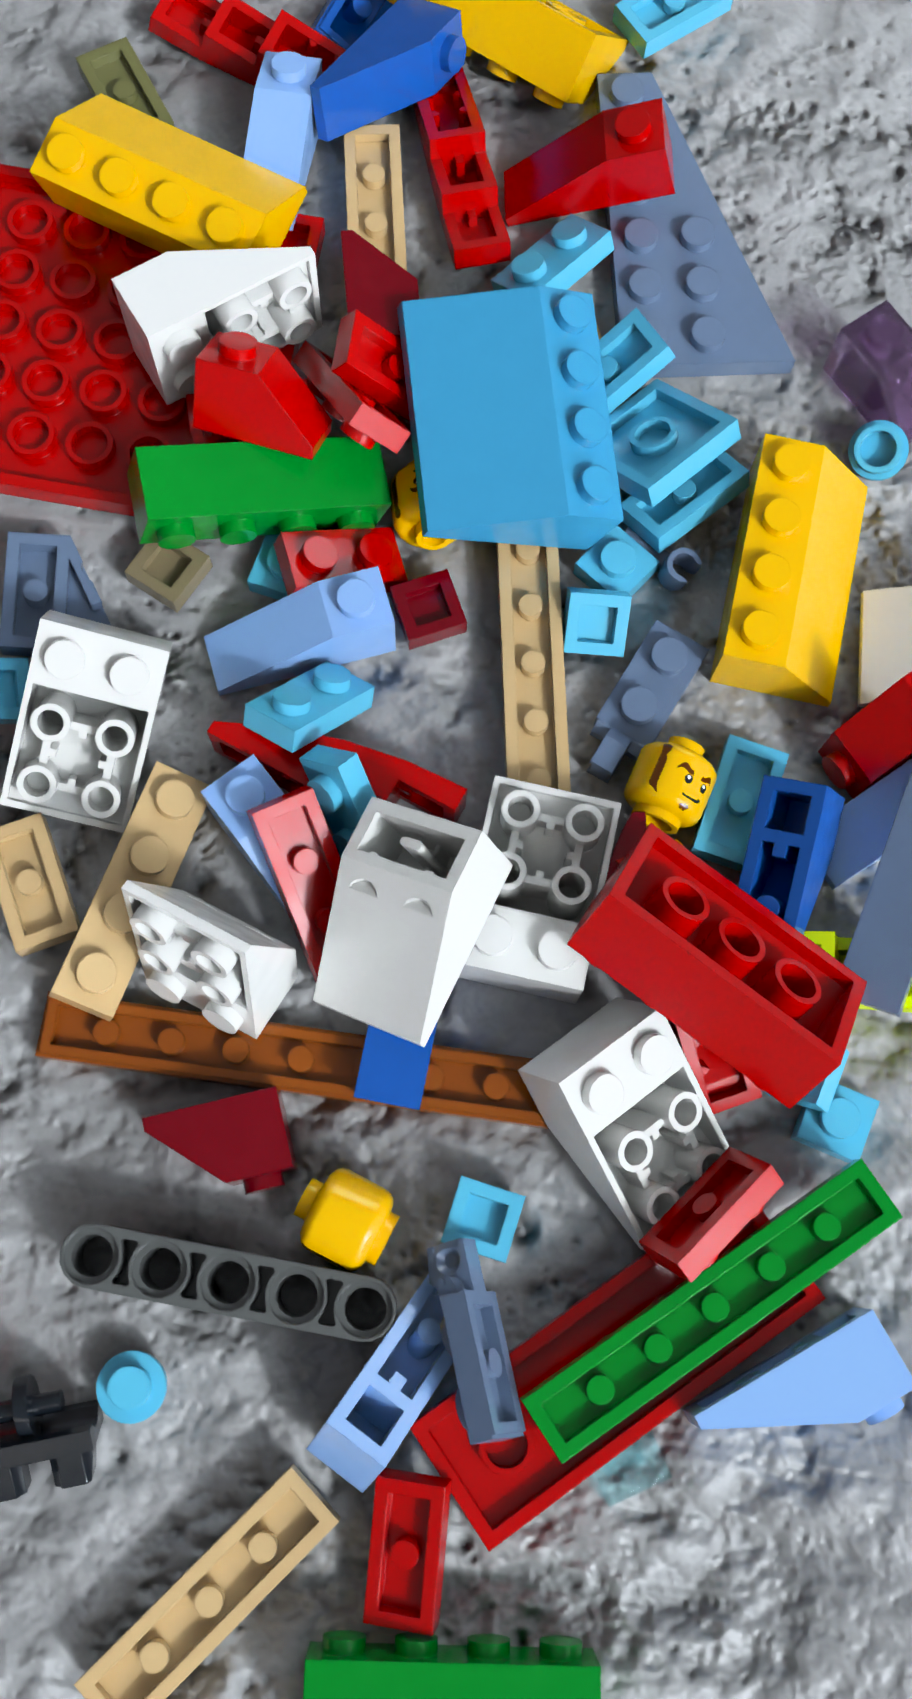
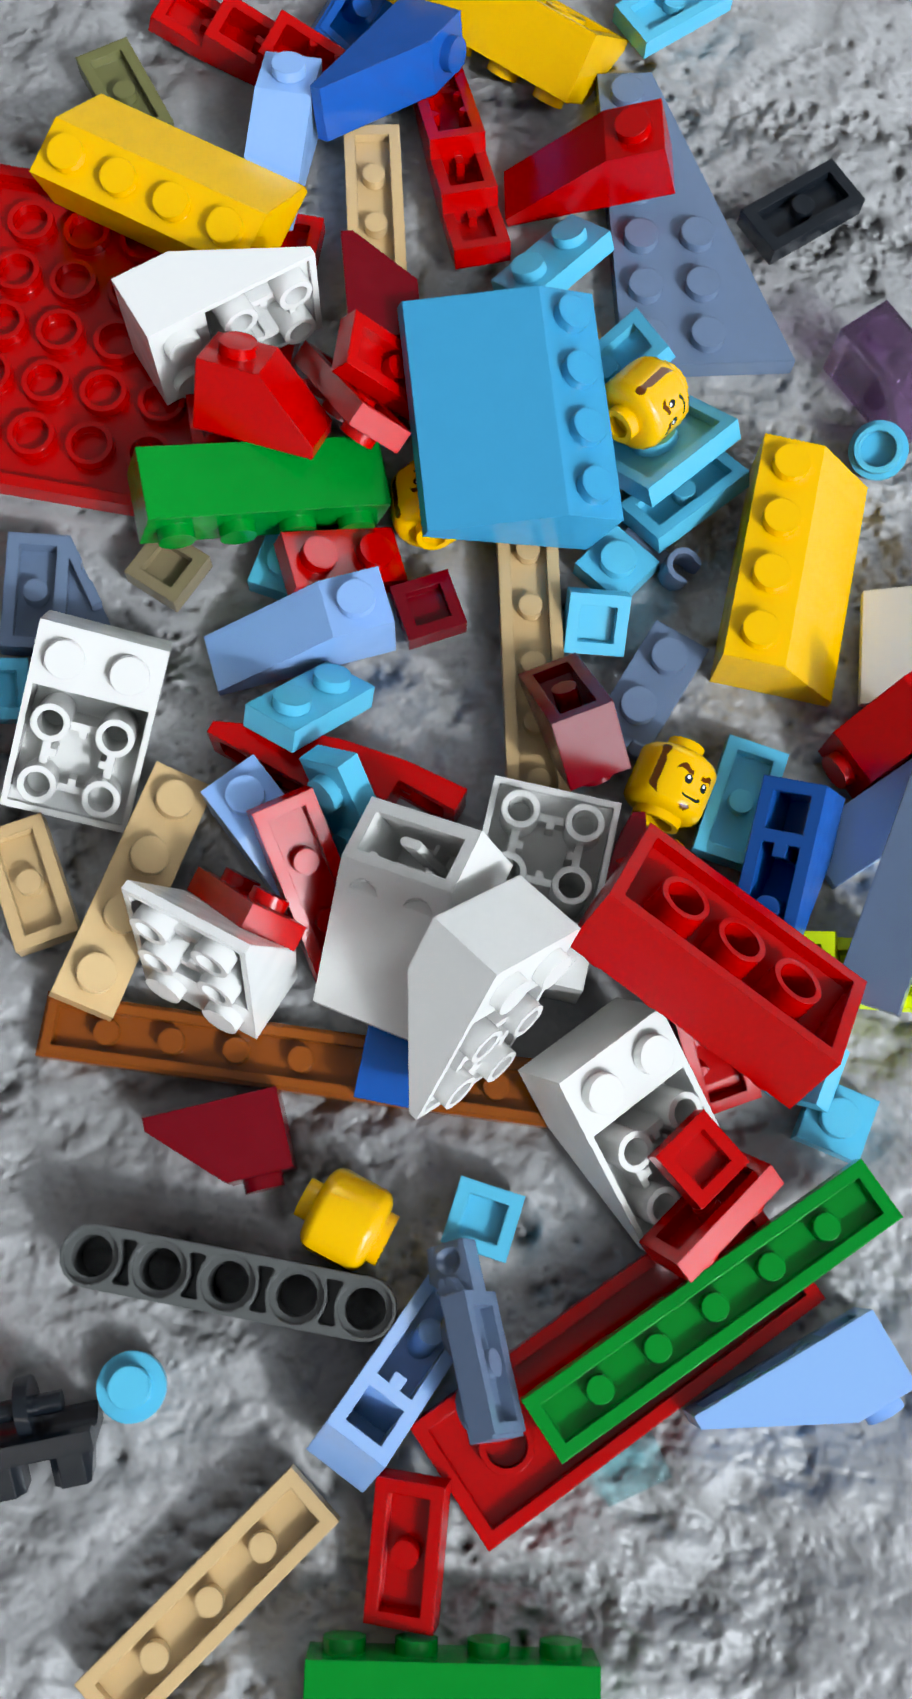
(248, 905): none -> red plate
(480, 988): none -> white slope
(576, 721): none -> dark red slope
(646, 402): none -> yellow head
(698, 1159): none -> red plate
(800, 211): none -> black plate

